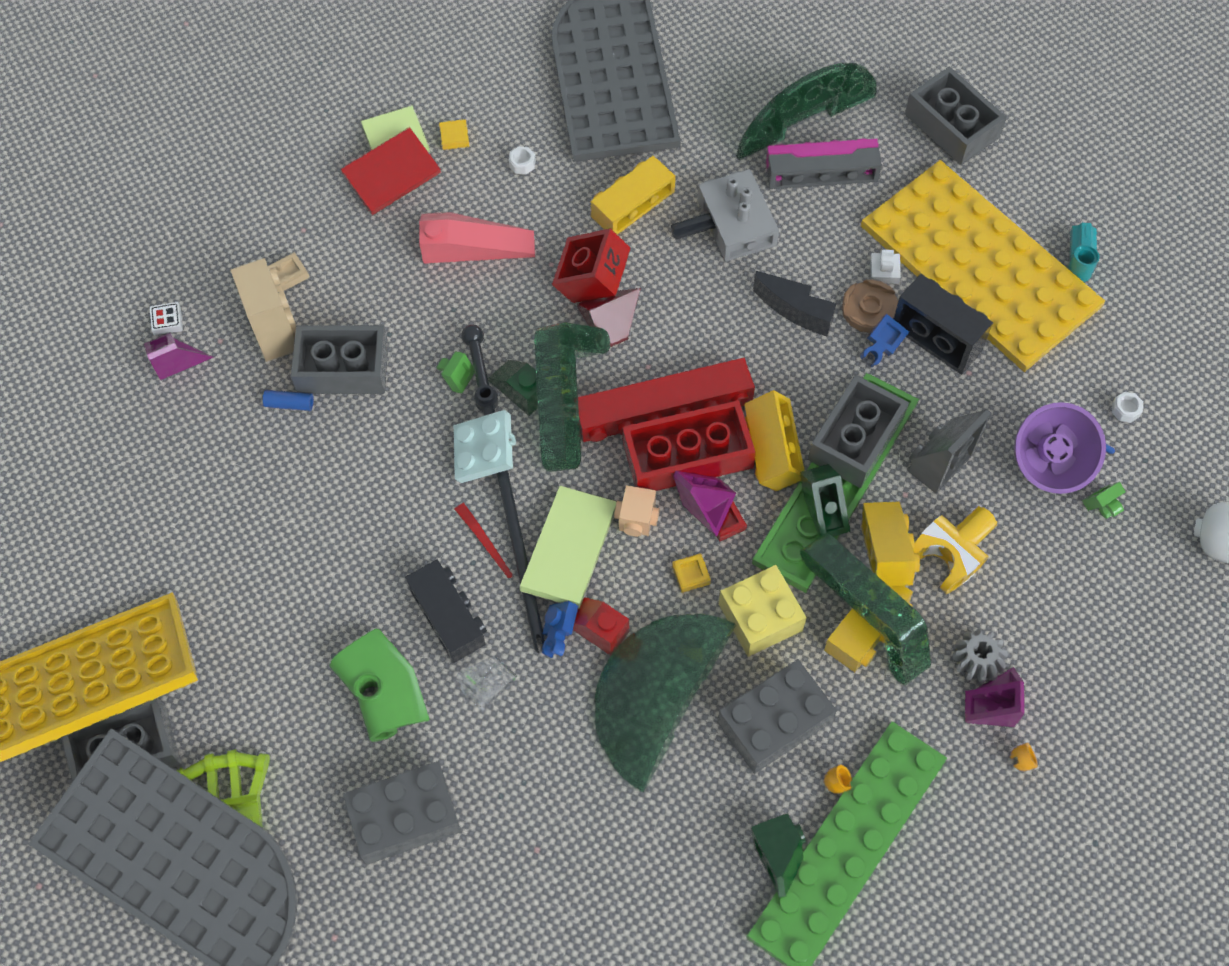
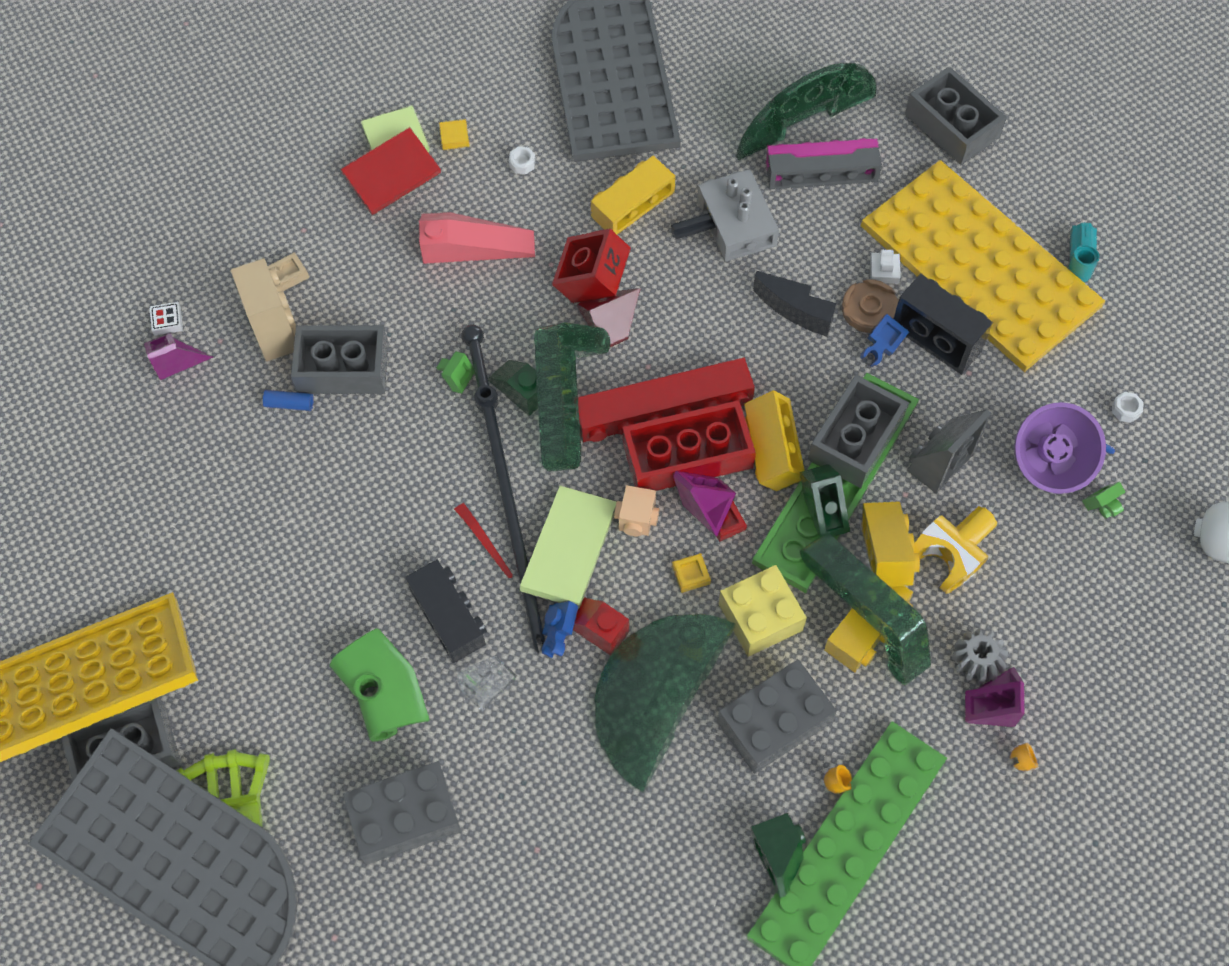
(483, 446): light aqua plate -> none

